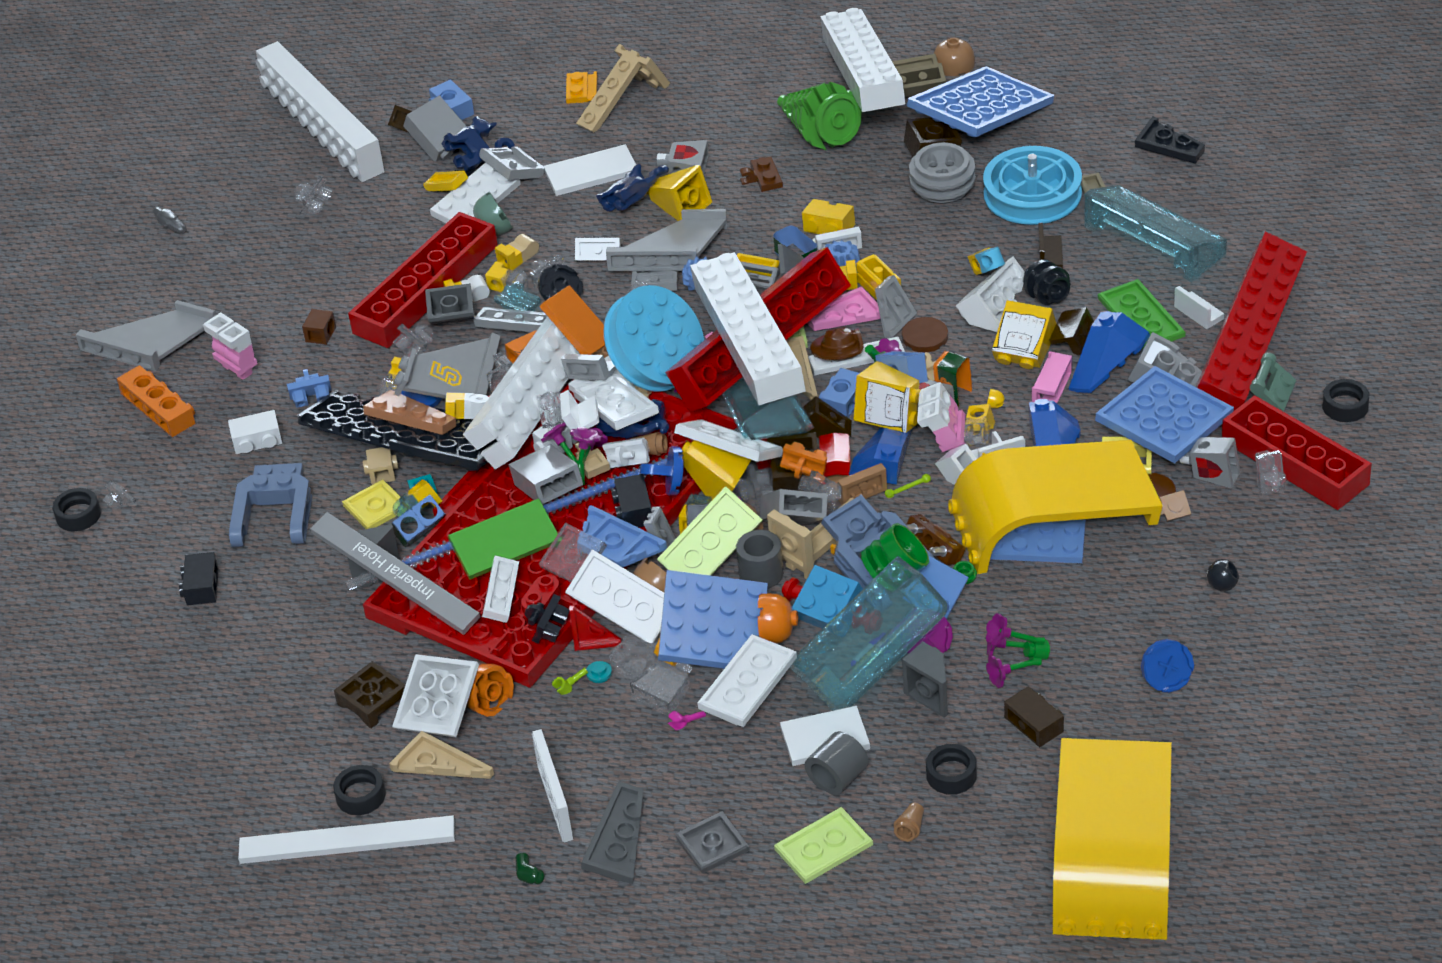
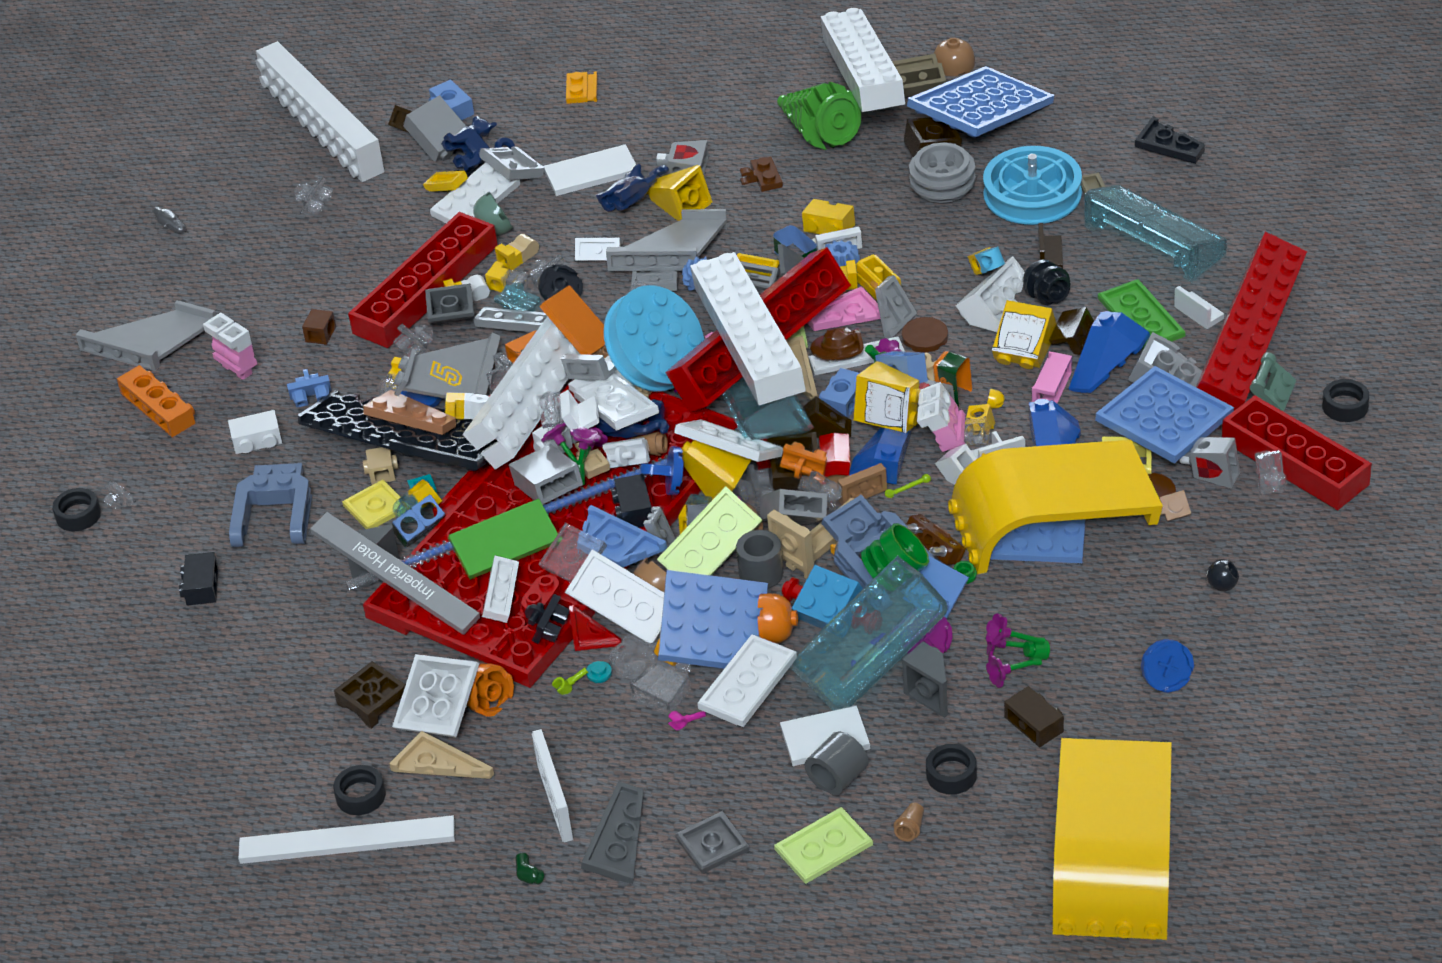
(629, 66): tan bracket -> none

